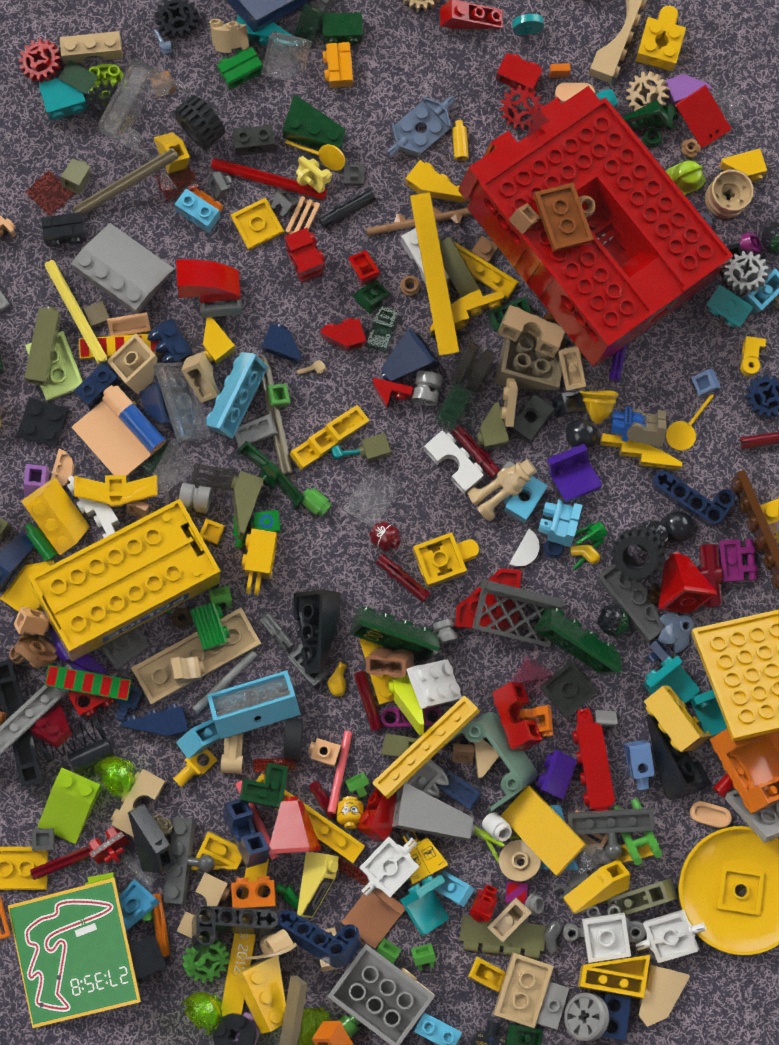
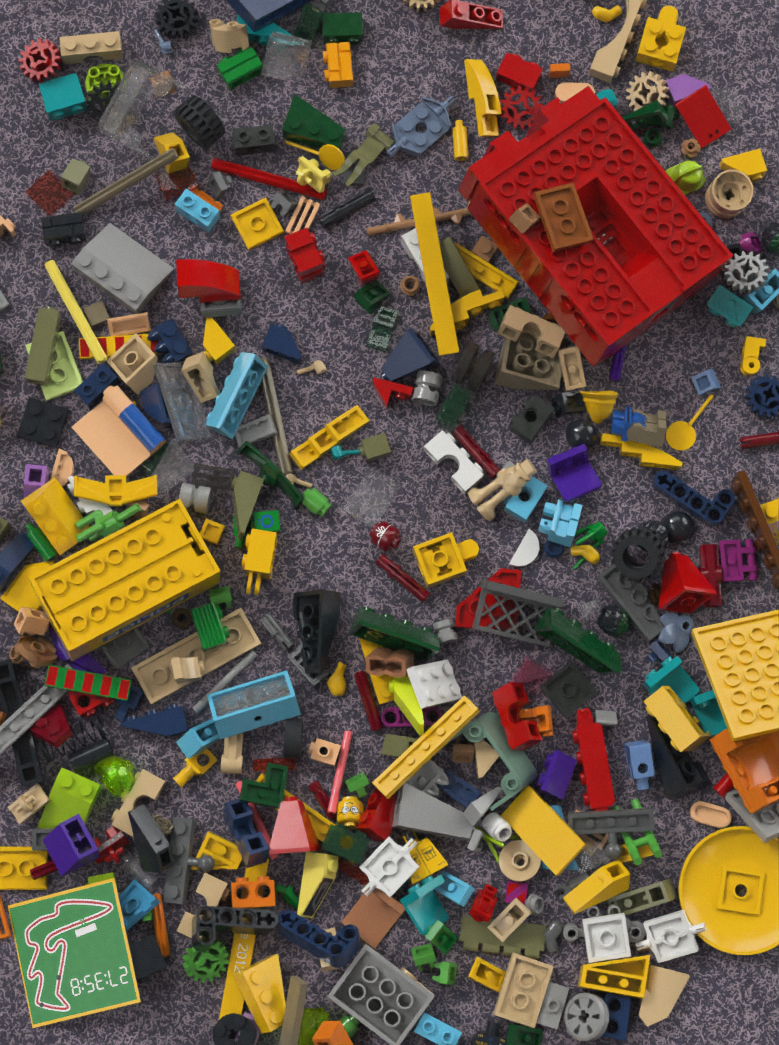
(29, 803): none -> tan hips
(71, 845): none -> dark purple slope
(78, 77): dark green sticker -> none
(104, 524): none -> bright green plant
(203, 1010): clear neon green cylinder -> none
(274, 945): tan panel -> none
(278, 395): bright green slope -> none
(293, 479): none -> tan hand
(345, 335): red slope -> none
(355, 852): none -> clear green brick
(366, 153): none -> olive flag
(388, 950): bright green tile -> none
(425, 179): yellow slope -> none
(441, 937): none -> green plate
(447, 973): none -> bright green tile
(475, 842): none -> light grey tile
(480, 806): none -> light grey slope
(484, 93): none -> yellow slope
(493, 430): olive slope -> none
(509, 398): tan plate -> none
(527, 24): teal piece -> none
(588, 608): none -> clear slope
(590, 205): medium nougat plate -> none
(606, 15): none -> yellow arm

